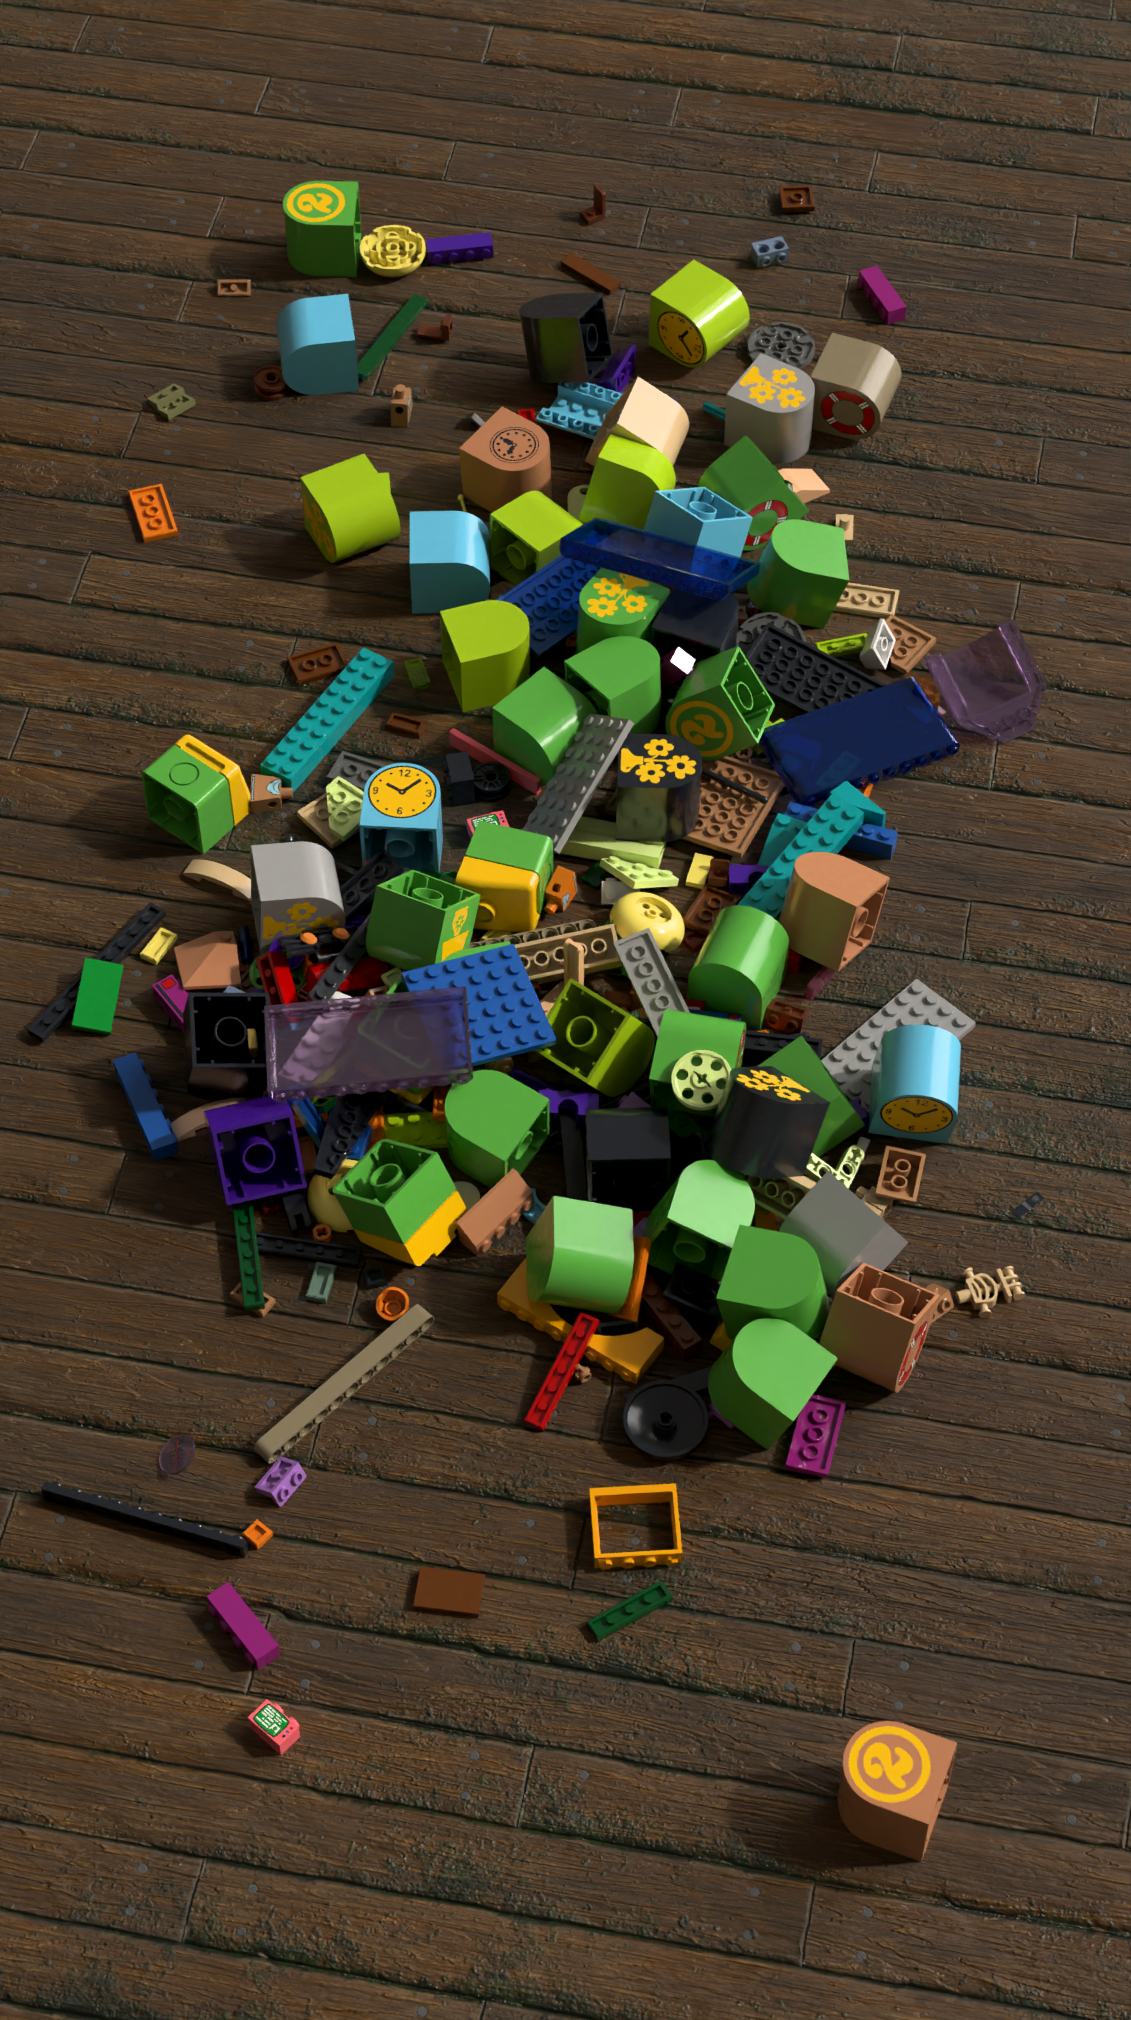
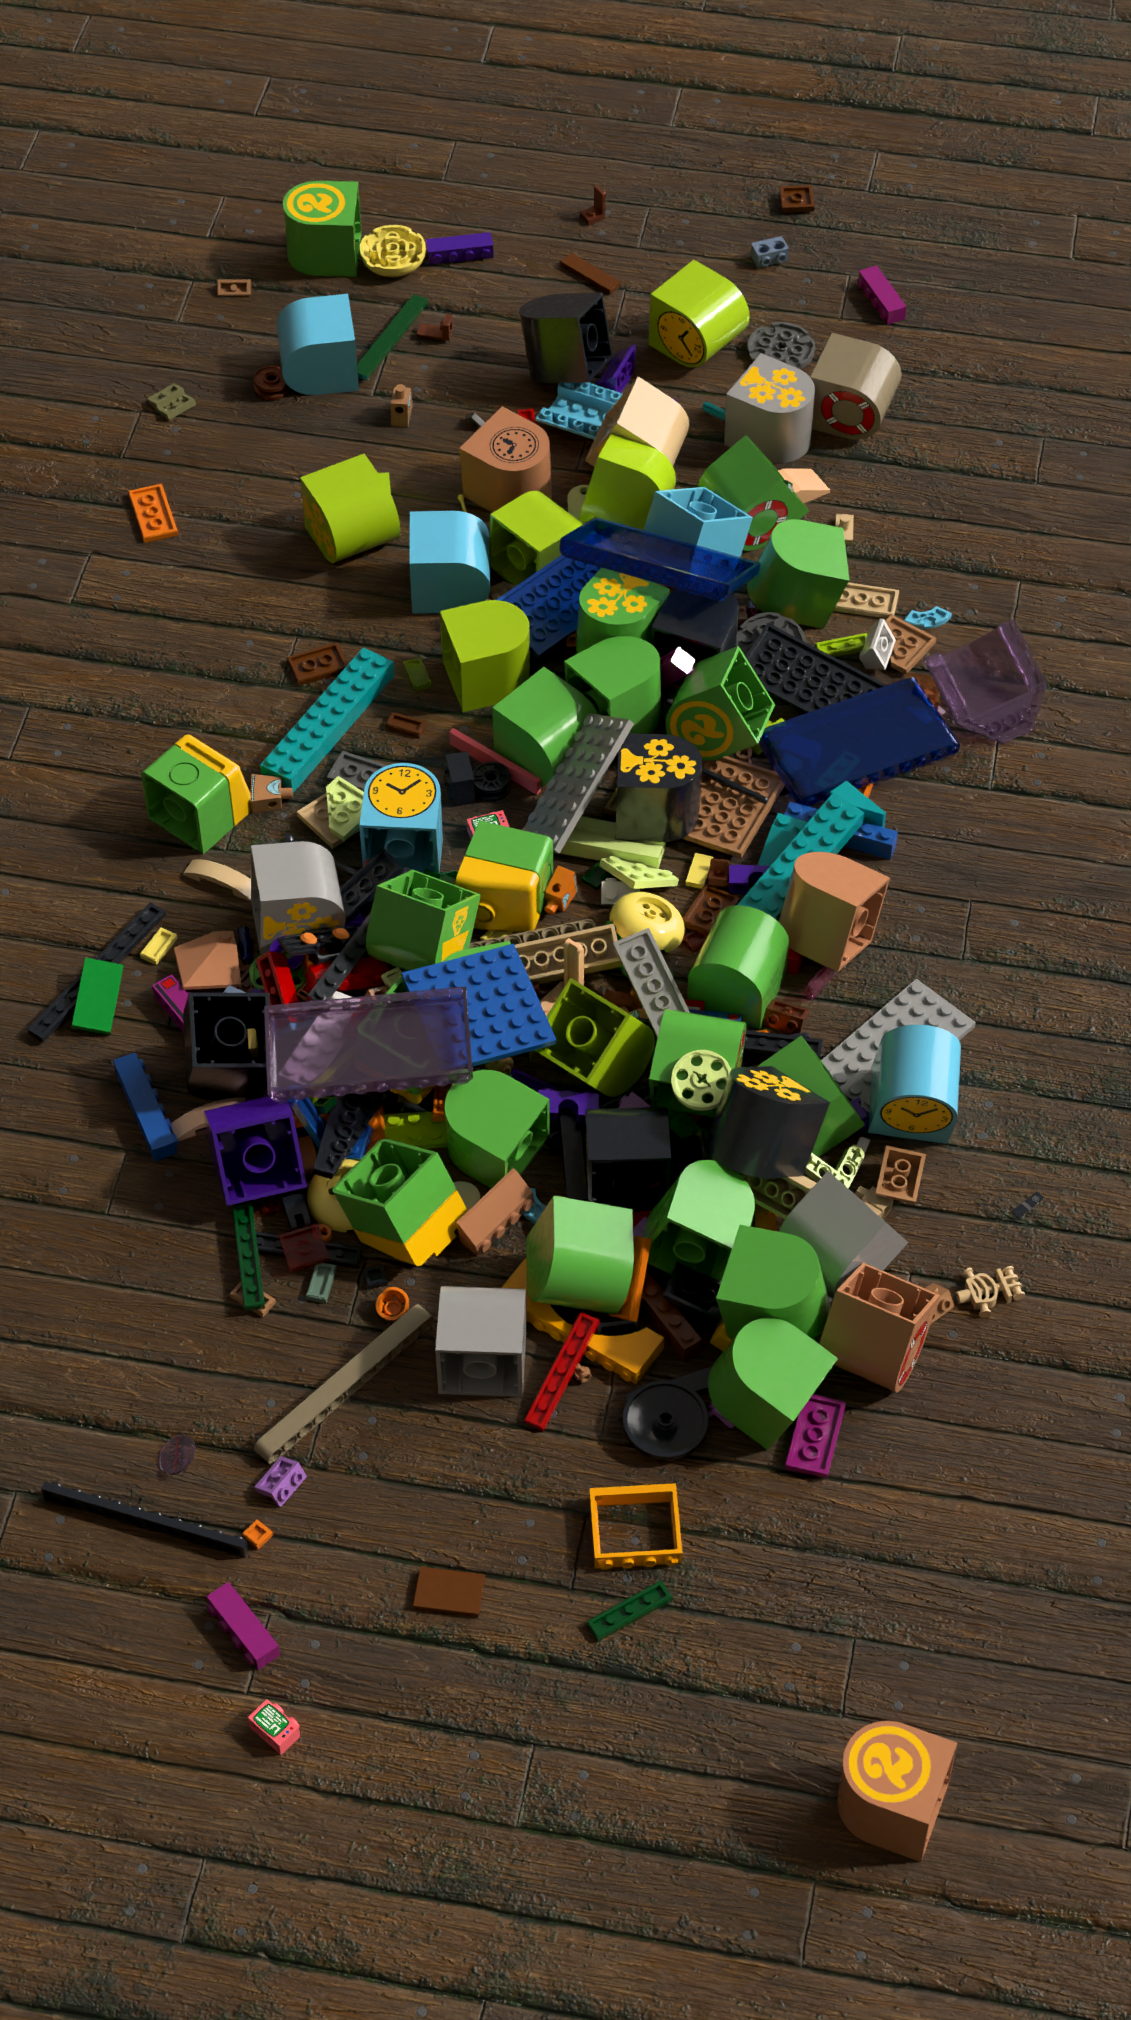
(304, 1247): none -> clear red tile
(481, 1341): none -> light grey brick
(928, 619): none -> medium azure tile

